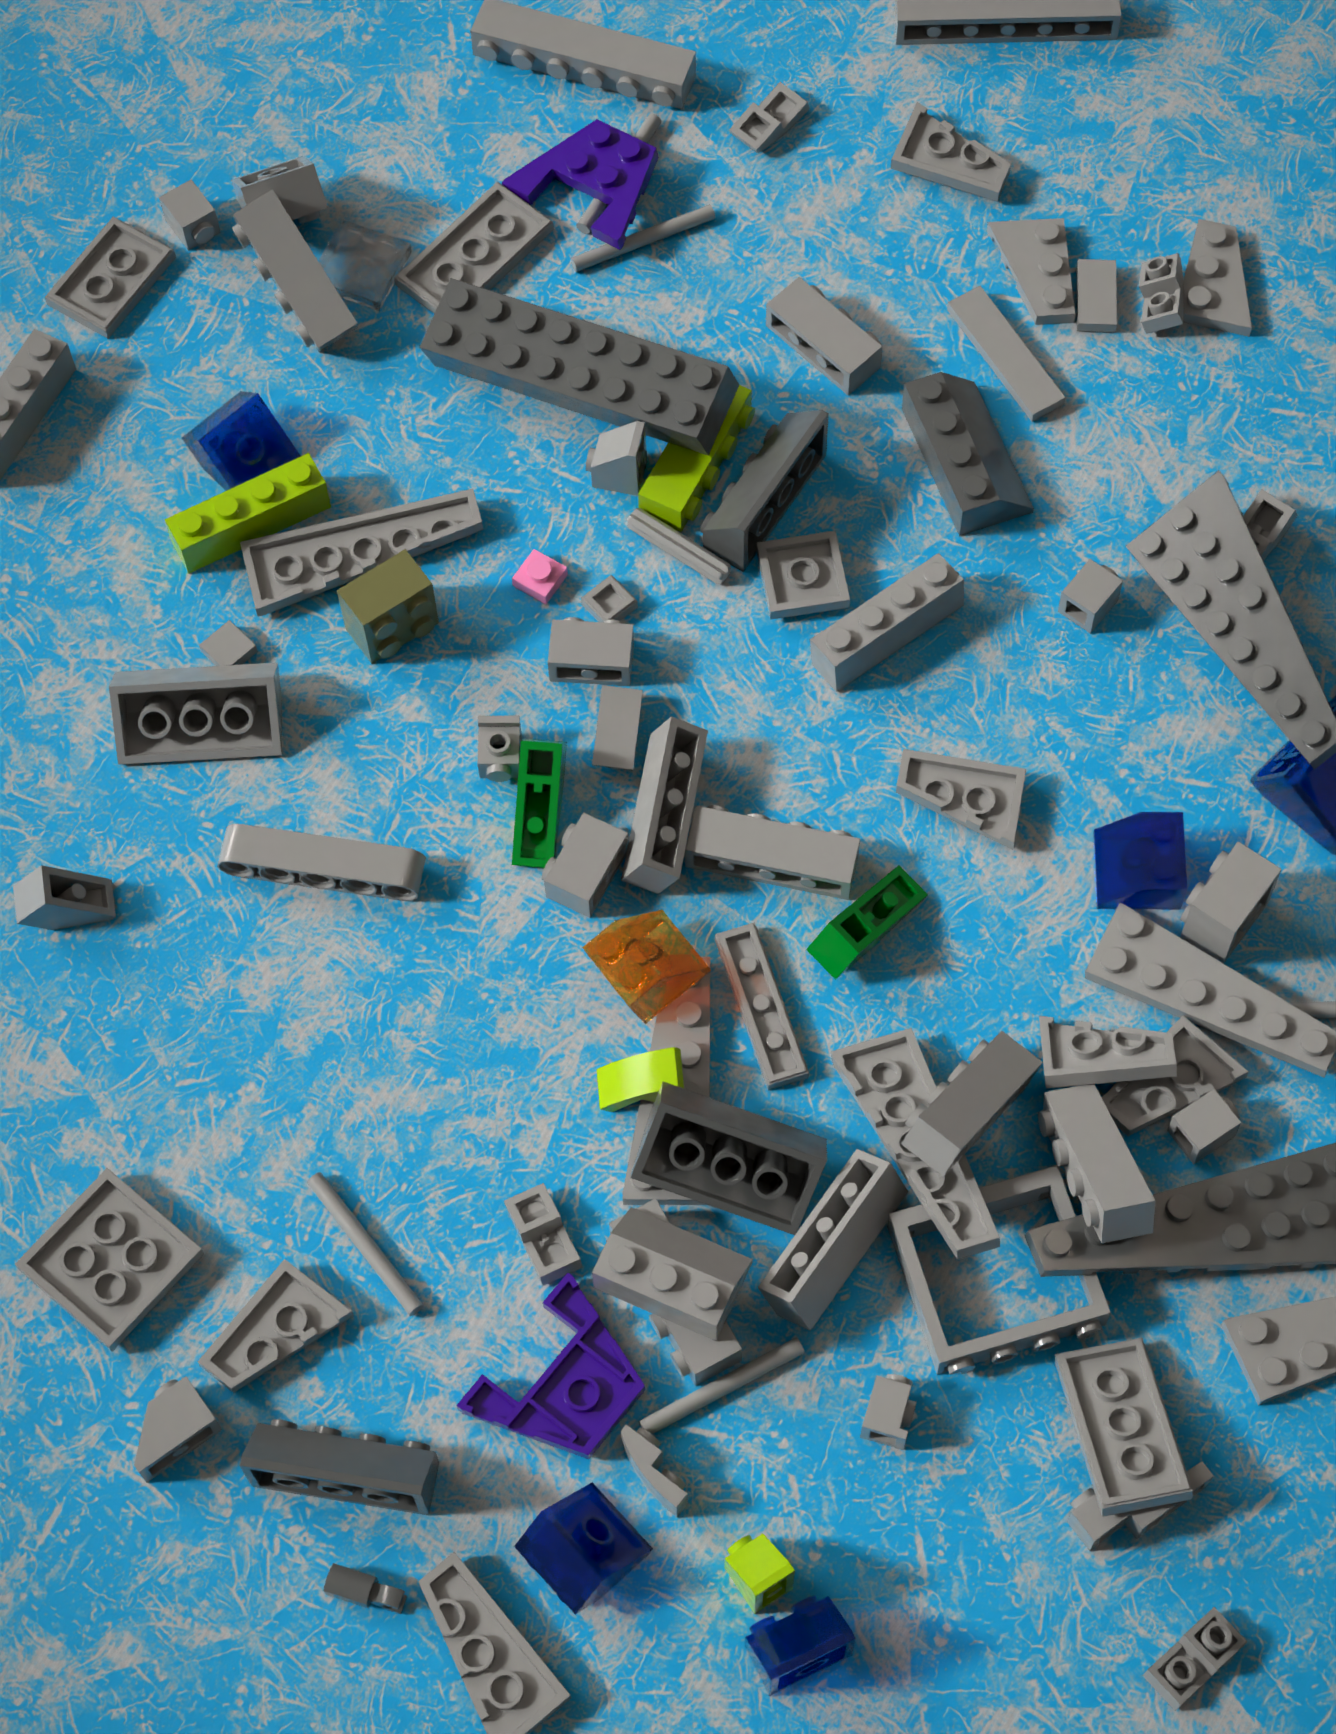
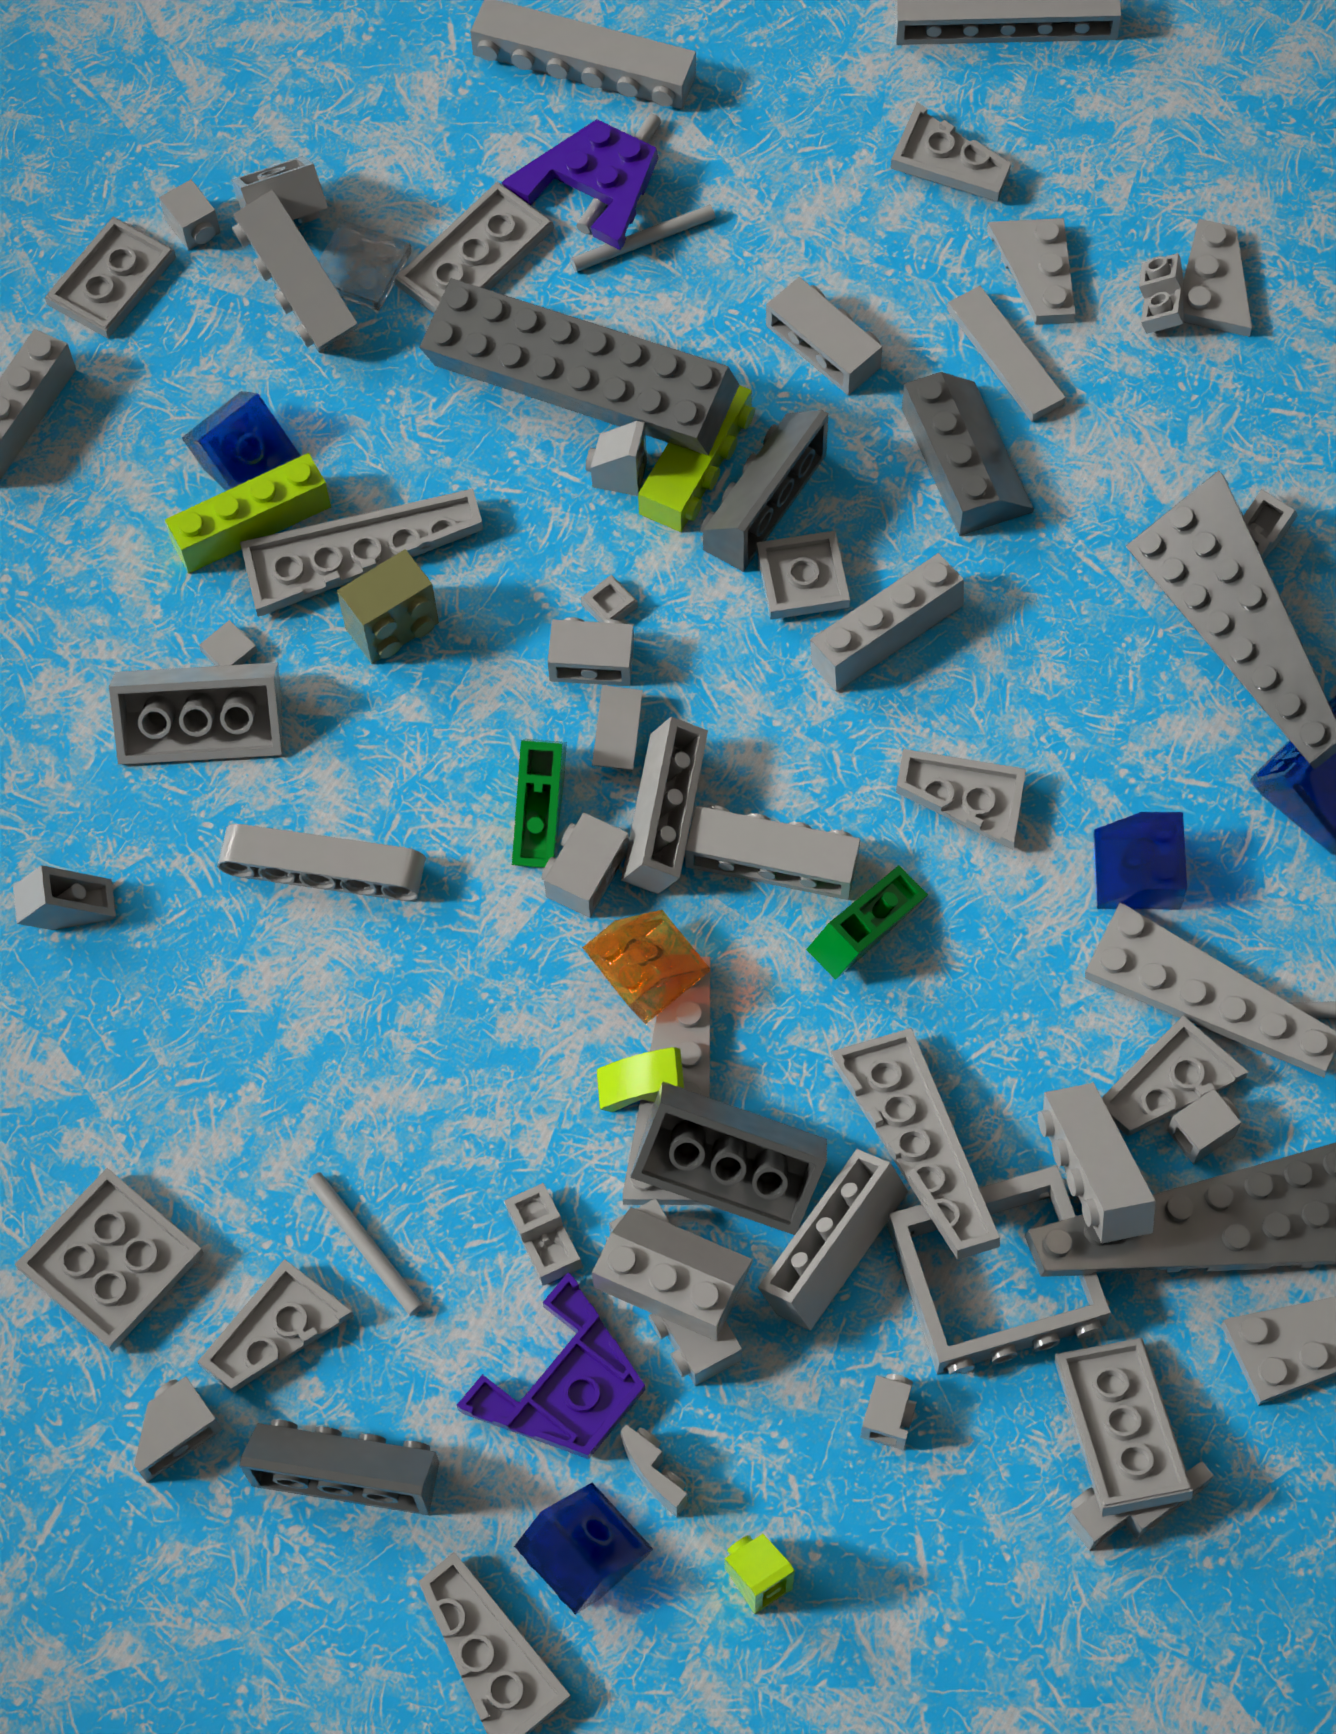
(363, 1589): dark grey bar -> none
(499, 747): light grey brick -> none
(539, 576): bright pink plate -> none
(679, 546): light grey axle -> none
(722, 1386): light grey bar -> none
(761, 1006): light grey tile -> none
(770, 120): light grey slope -> none
(799, 1643): clear blue slope -> none
(970, 1102): light grey brick -> none
(1090, 595): light grey brick -> none
(1096, 295): light grey tile -> none
(1096, 1056): light grey wing -> none
(1194, 1658): light grey slope -> none
(1229, 901): light grey brick -> none

